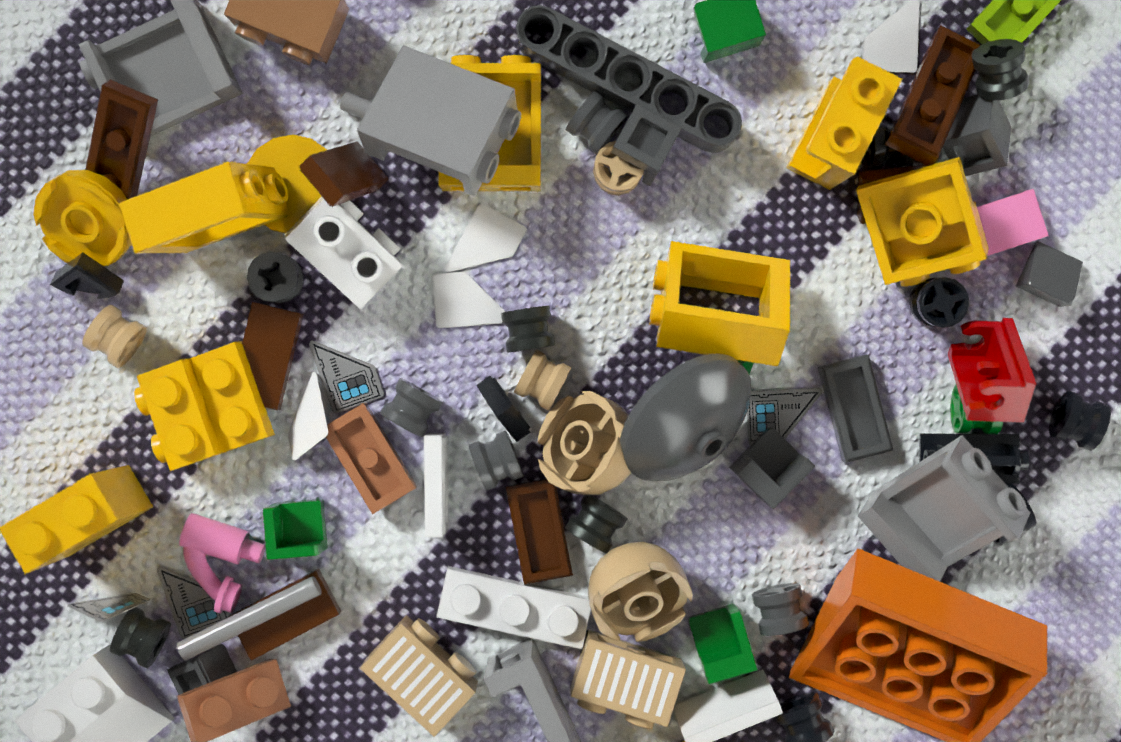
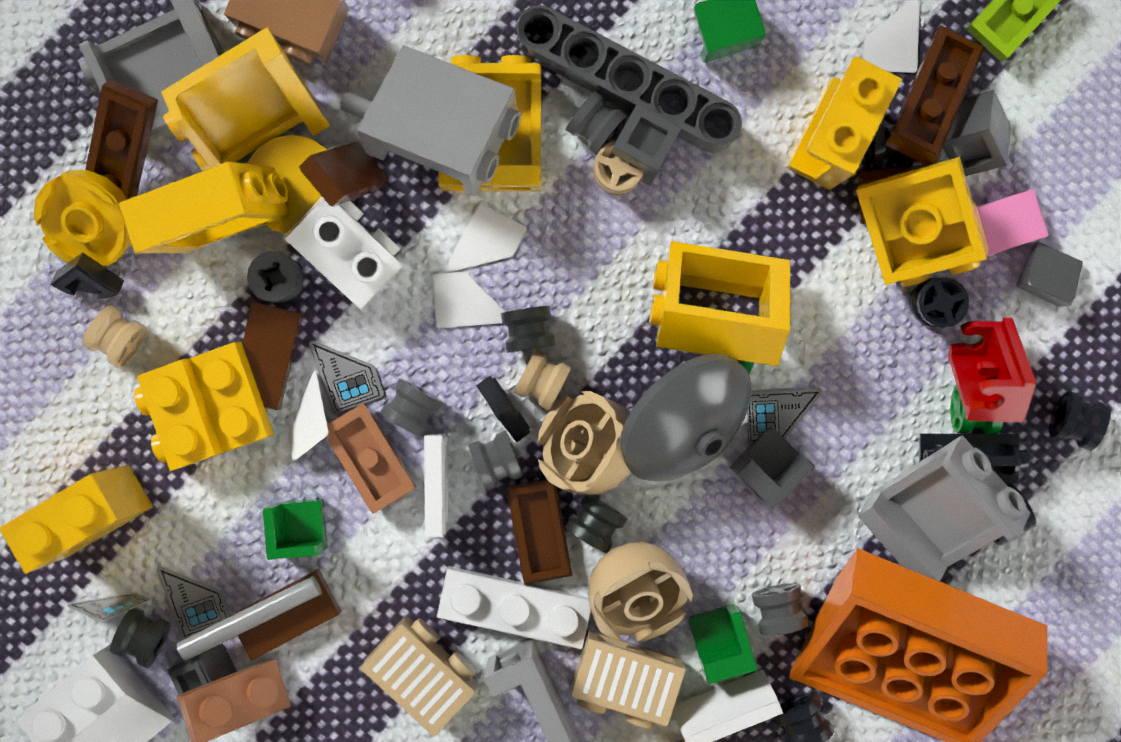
(213, 538): bright pink plant -> none
(240, 102): none -> yellow panel
(855, 408): dark grey tile -> none
(1000, 69): pearl dark grey wheel -> none

